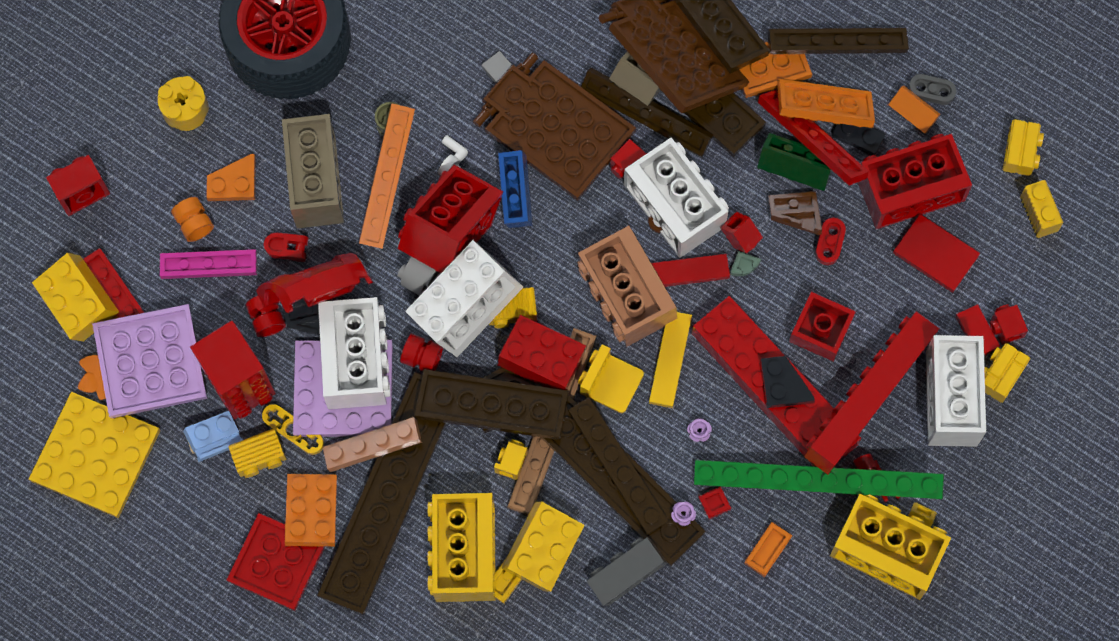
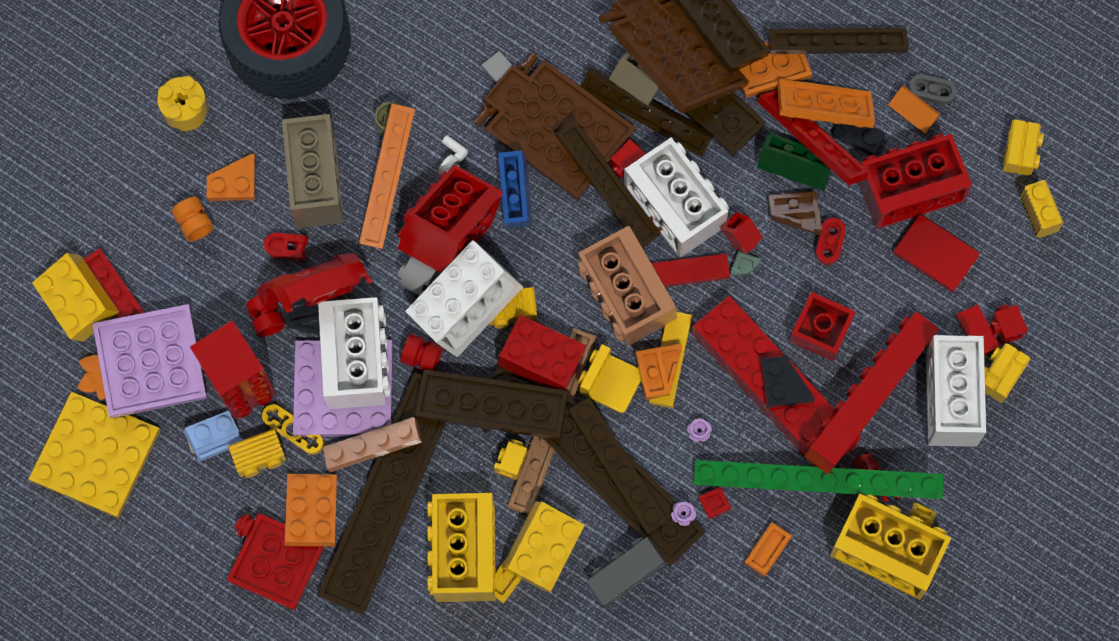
(77, 185): red brick -> none
(208, 264): dark pink plate -> none
(244, 525): none -> red plate
(606, 183): none -> dark brown plate
(658, 369): none -> orange wing

